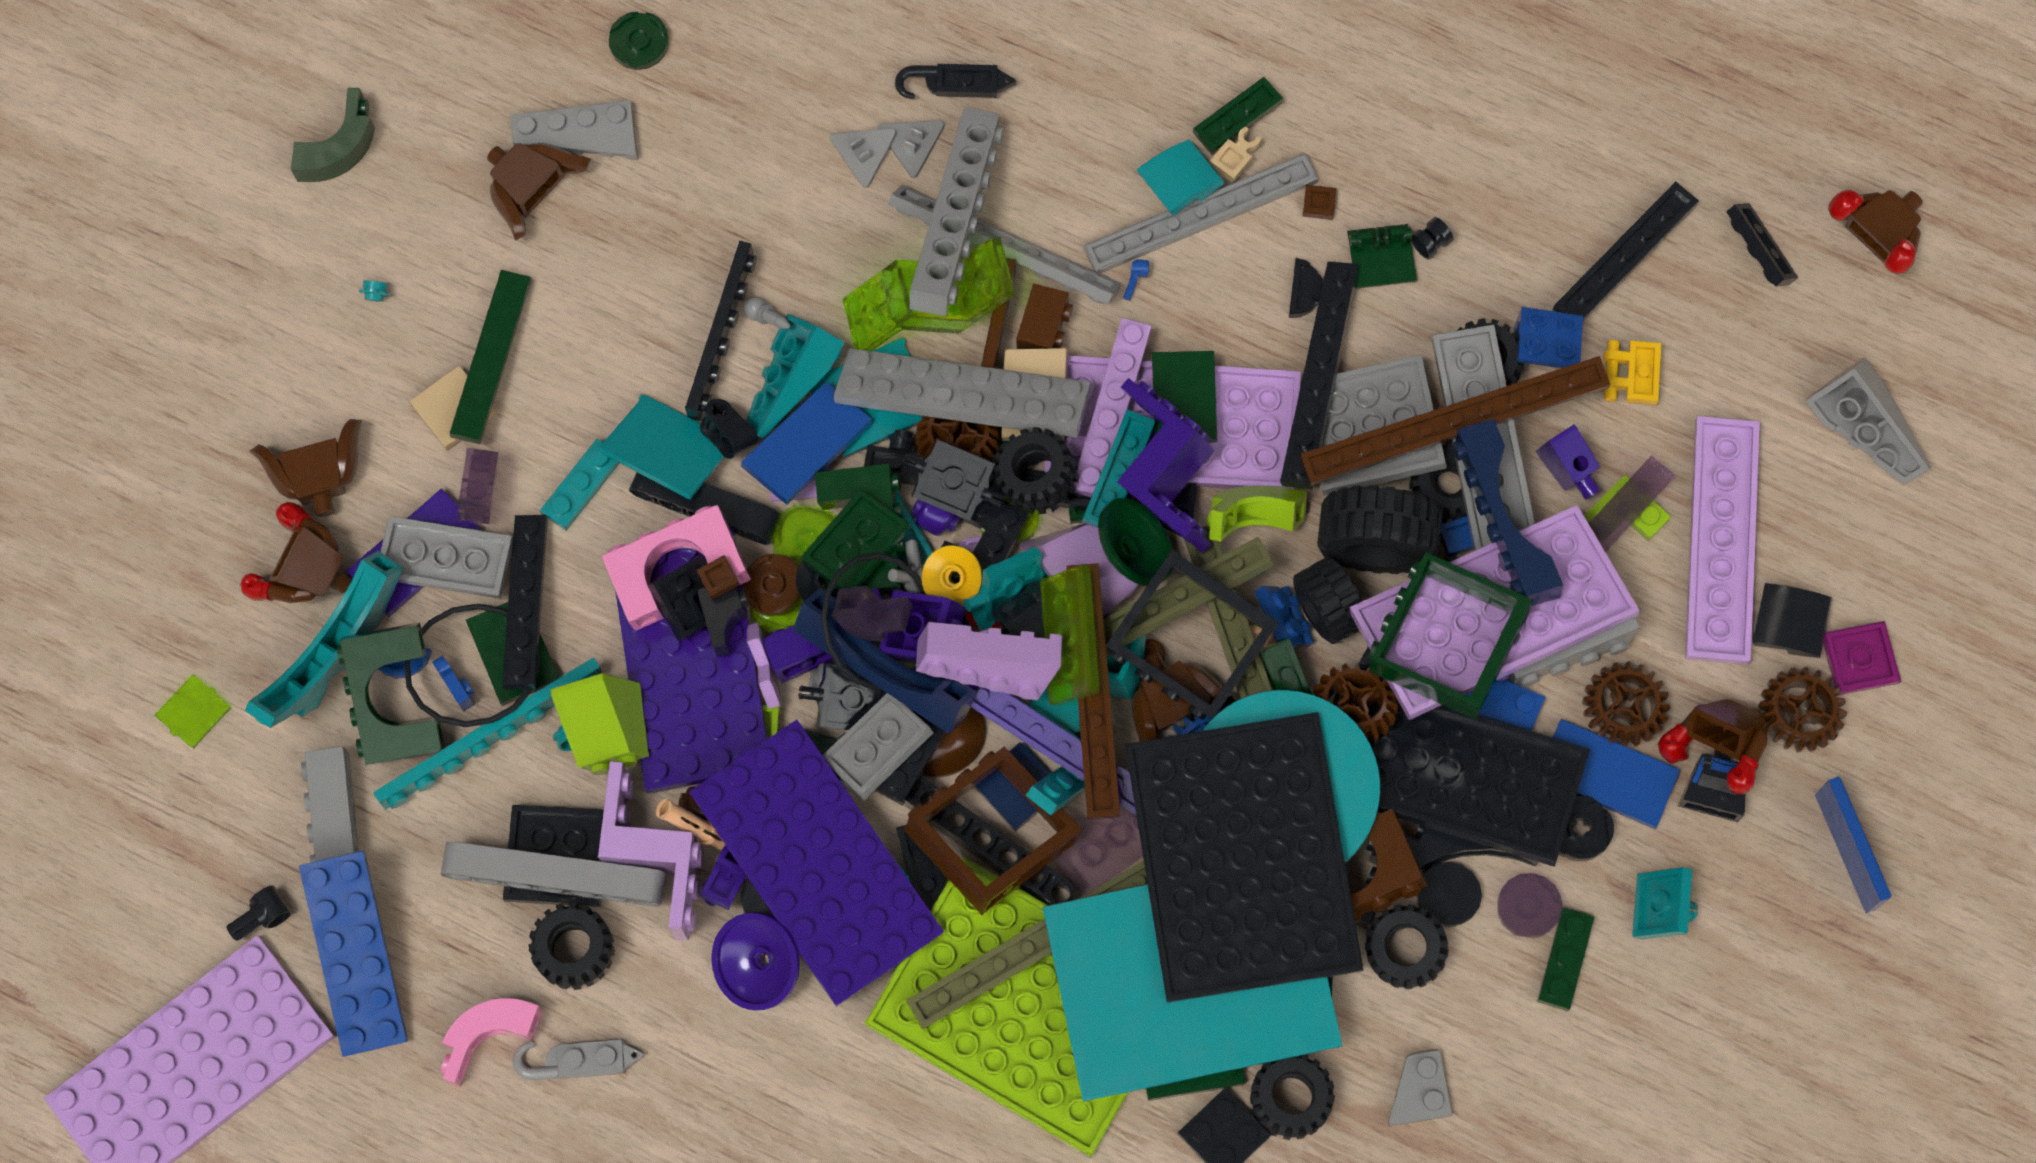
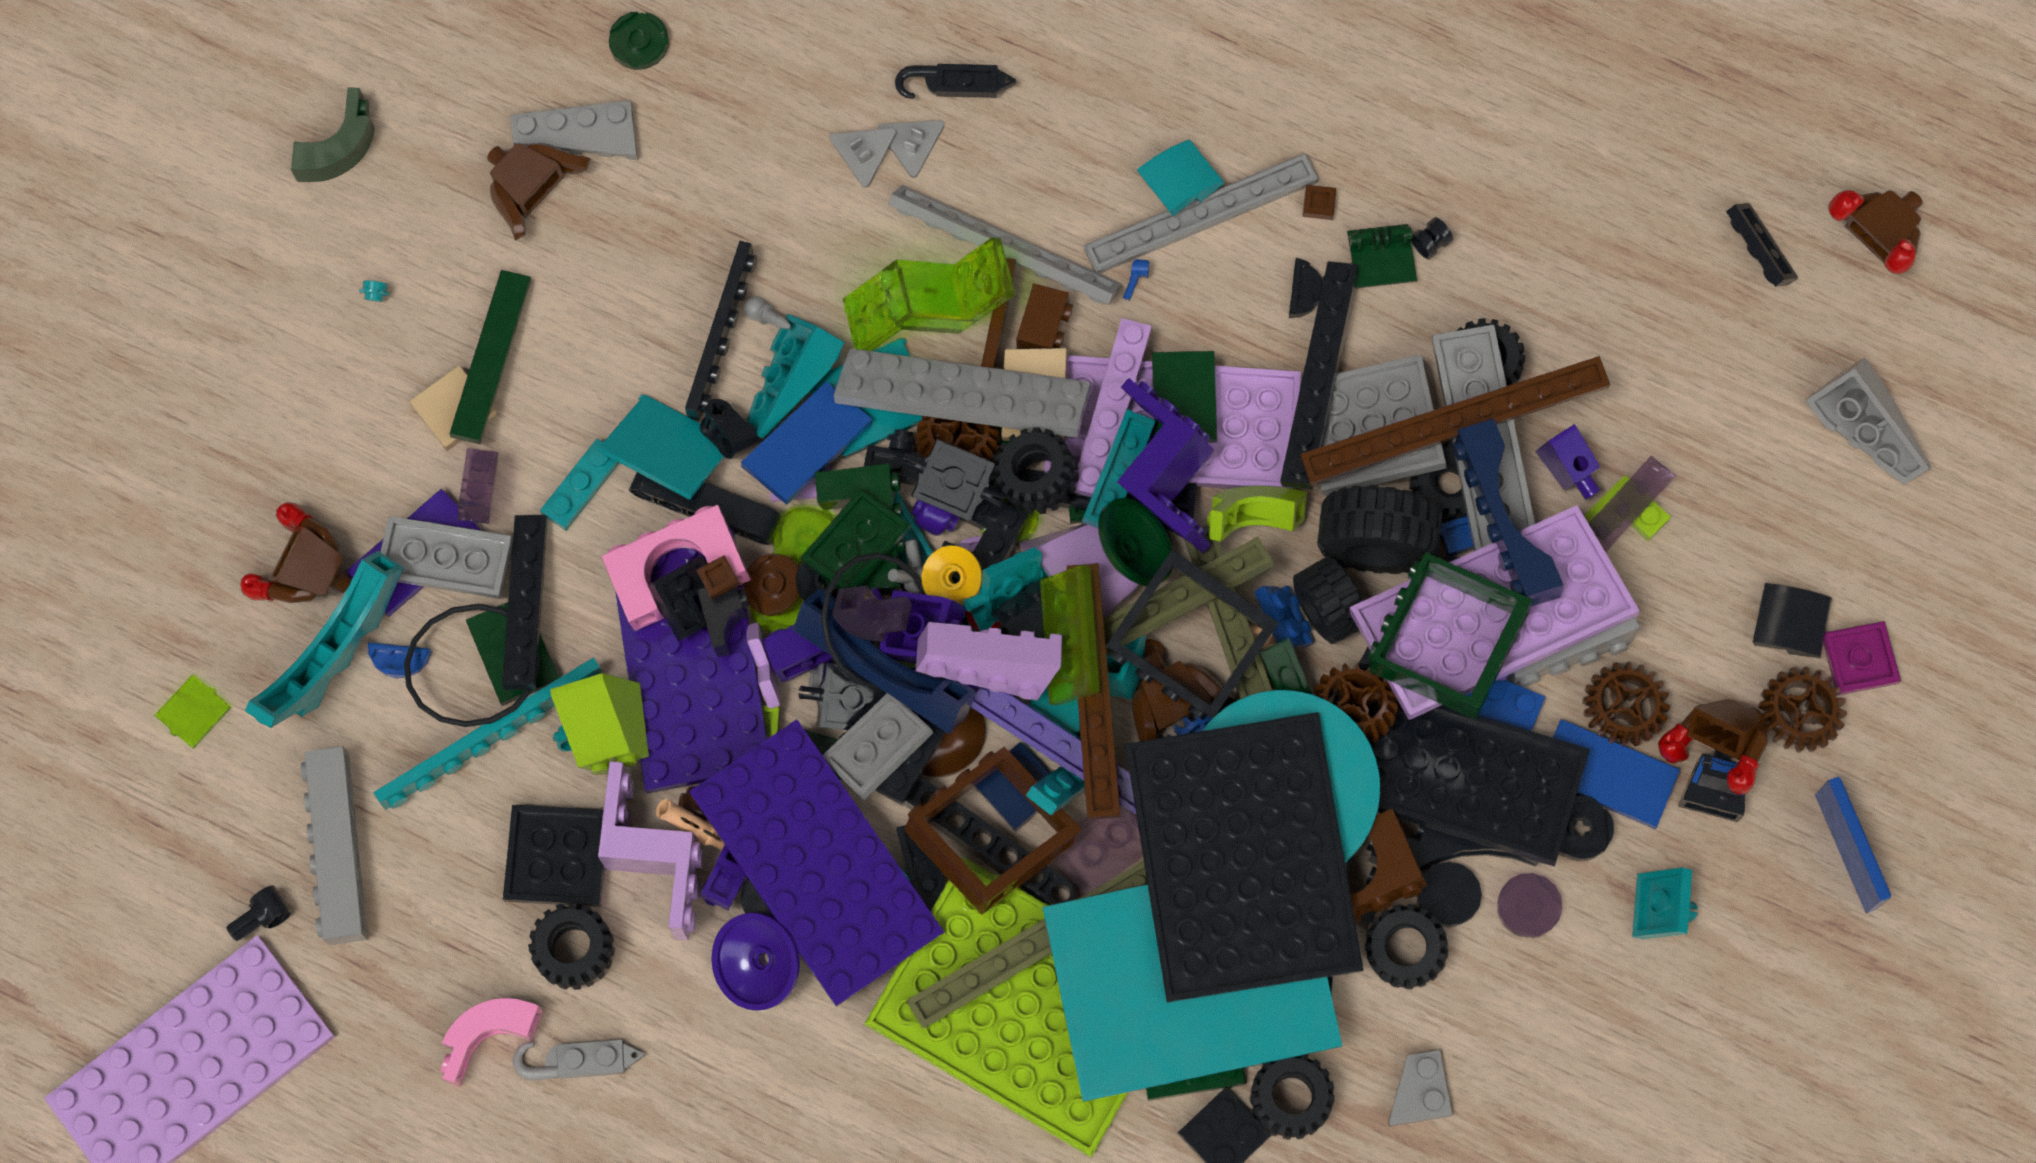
(316, 470): reddish brown torso -> none
(353, 953): blue plate -> none
(381, 737): dark green arch -> none
(459, 688): blue plate -> none
(553, 874): light grey beam -> none
(955, 212): light grey brick -> none
(1234, 158): tan plate -> none
(1238, 113): dark green plate -> none
(1548, 337): blue bracket -> none
(1565, 959): dark green plate -> none
(1627, 252): black plate -> none
(1642, 371): yellow plate -> none
(1722, 540): lavender plate -> none

